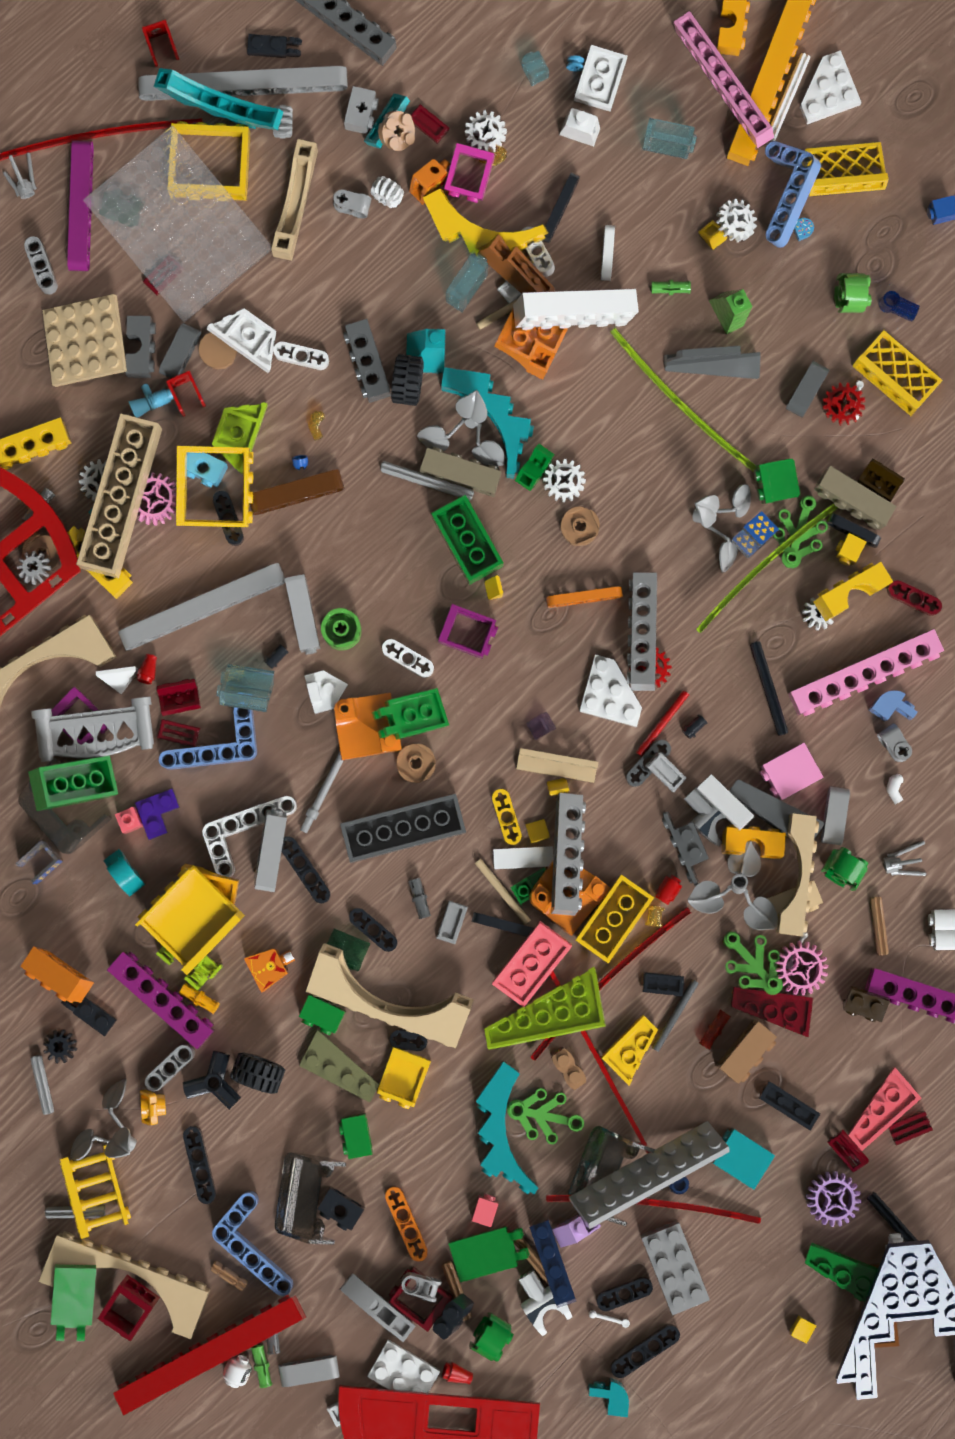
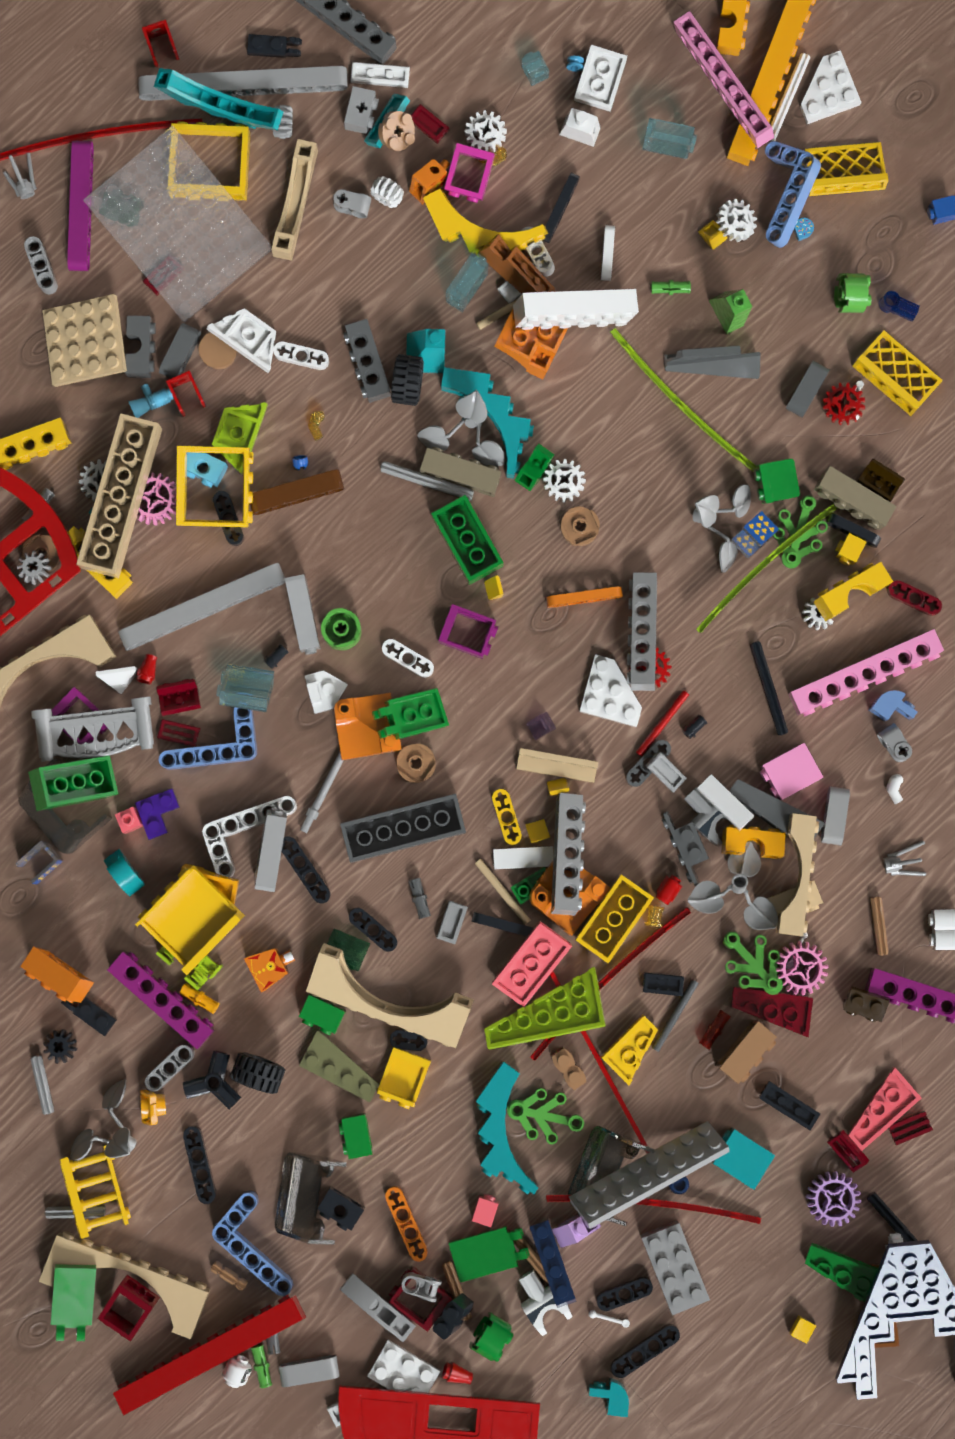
(380, 74): none -> white tile
(844, 868): green brick -> none

